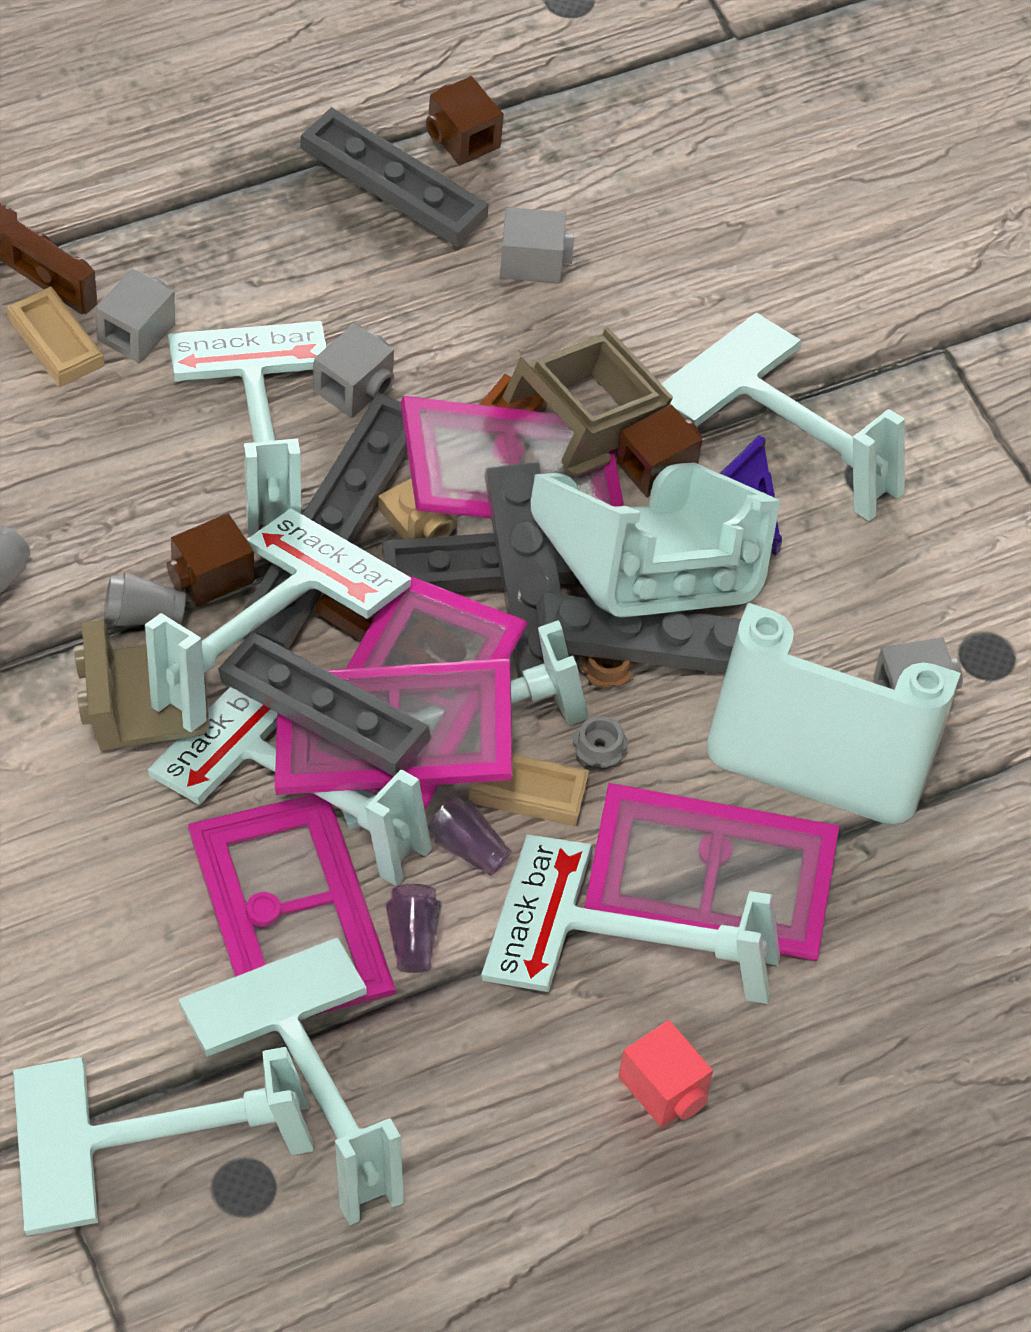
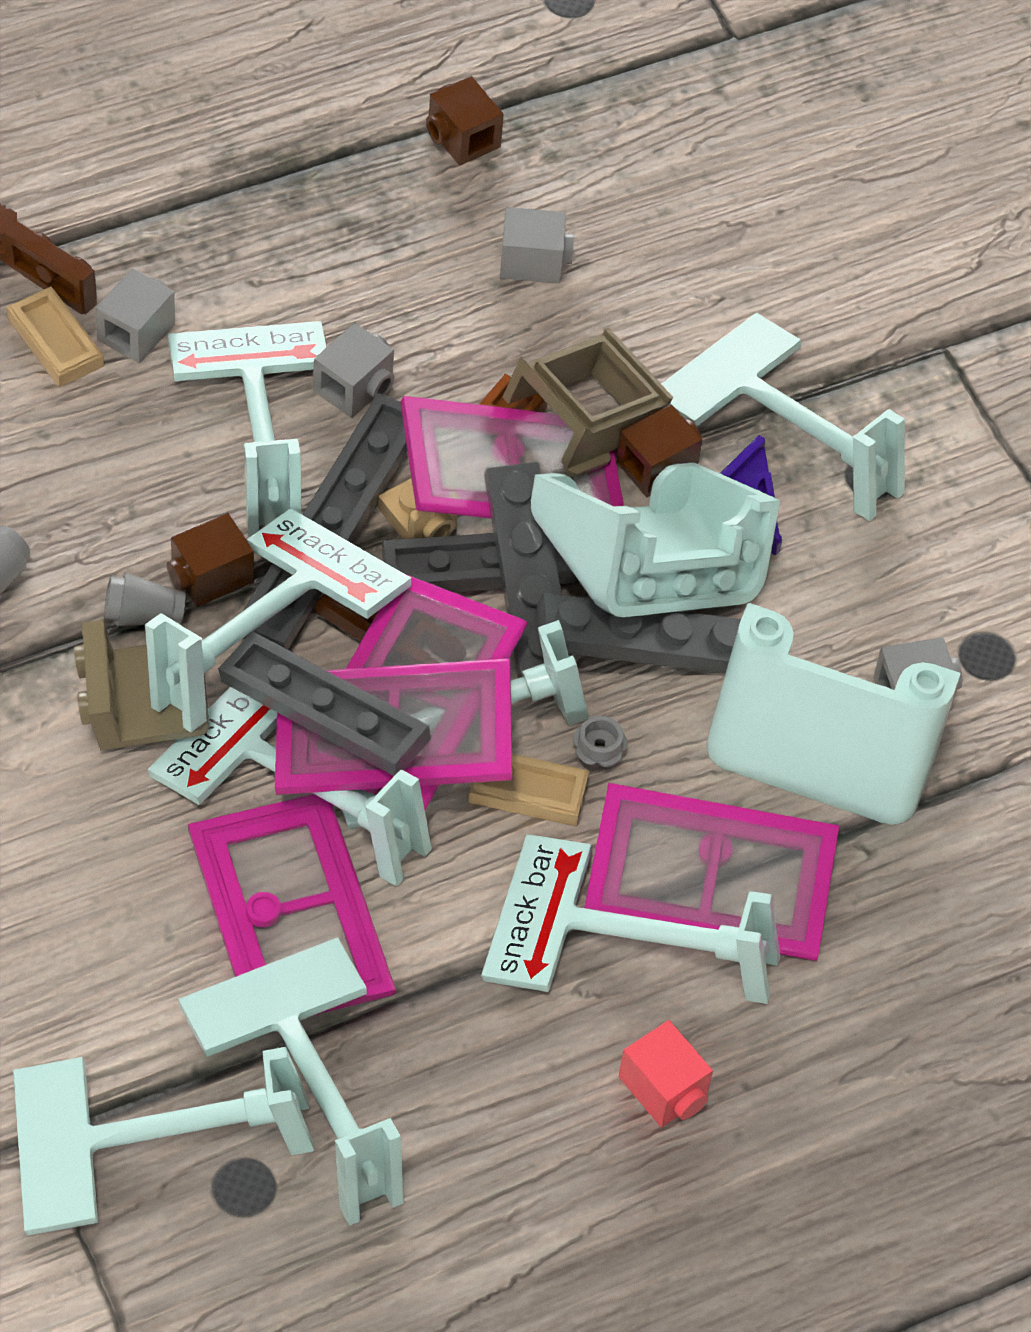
(394, 176): dark grey plate -> none
(413, 925): clear purple cone -> none
(469, 835): clear purple cone -> none
(603, 677): medium nougat plate -> none

